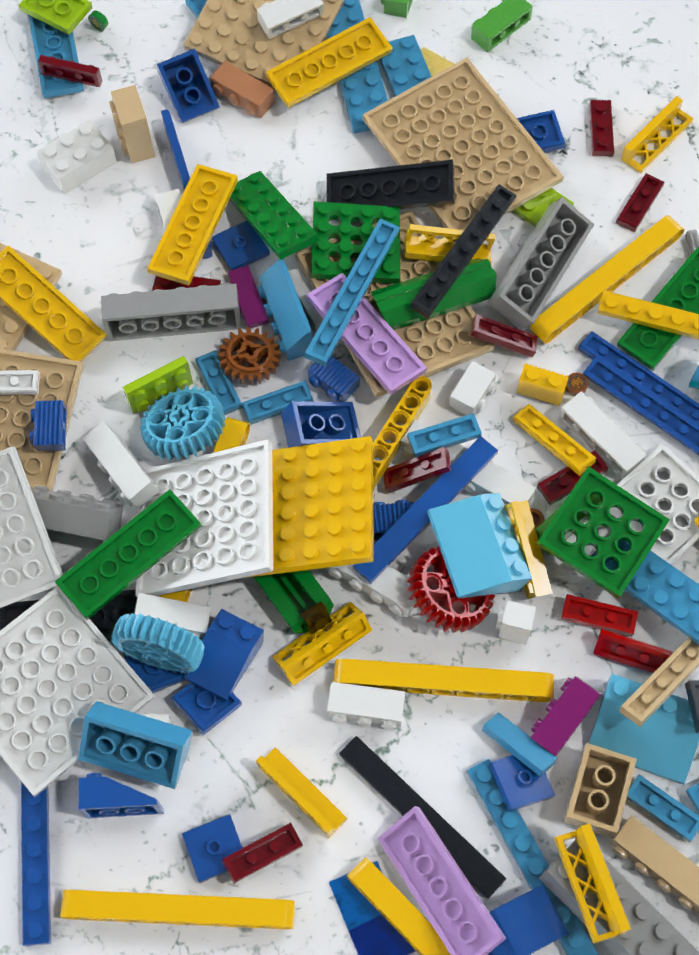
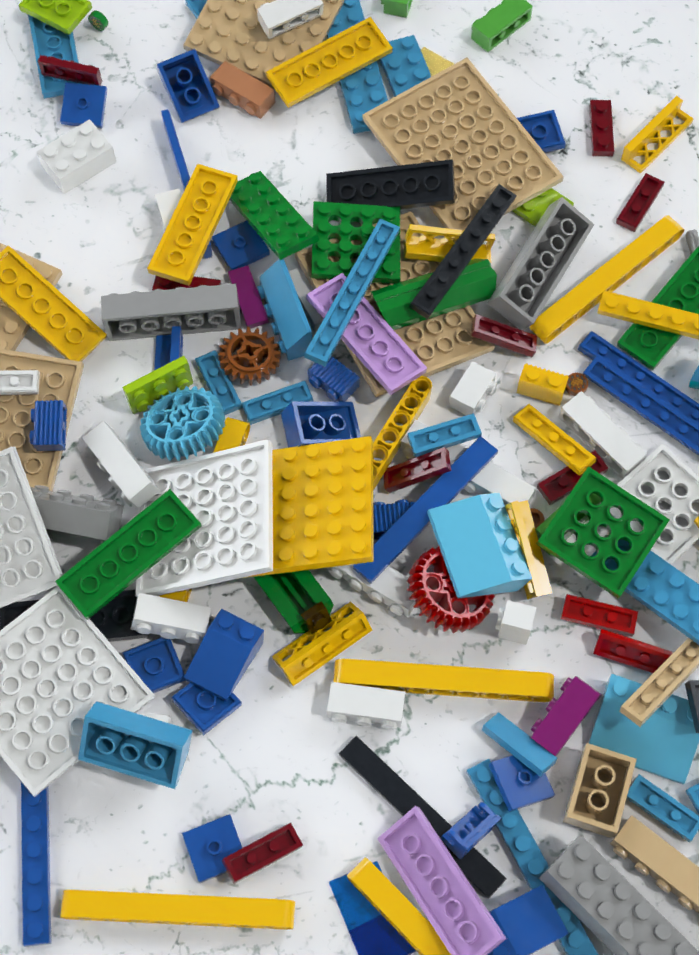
(83, 103): none -> blue plate
(108, 798): blue slope -> none
(131, 124): tan brick -> none
(158, 643): medium azure gear -> none
(168, 347): none -> blue panel
(301, 792): yellow fence -> none
(470, 829): none -> blue hinge
(601, 880): yellow fence -> none

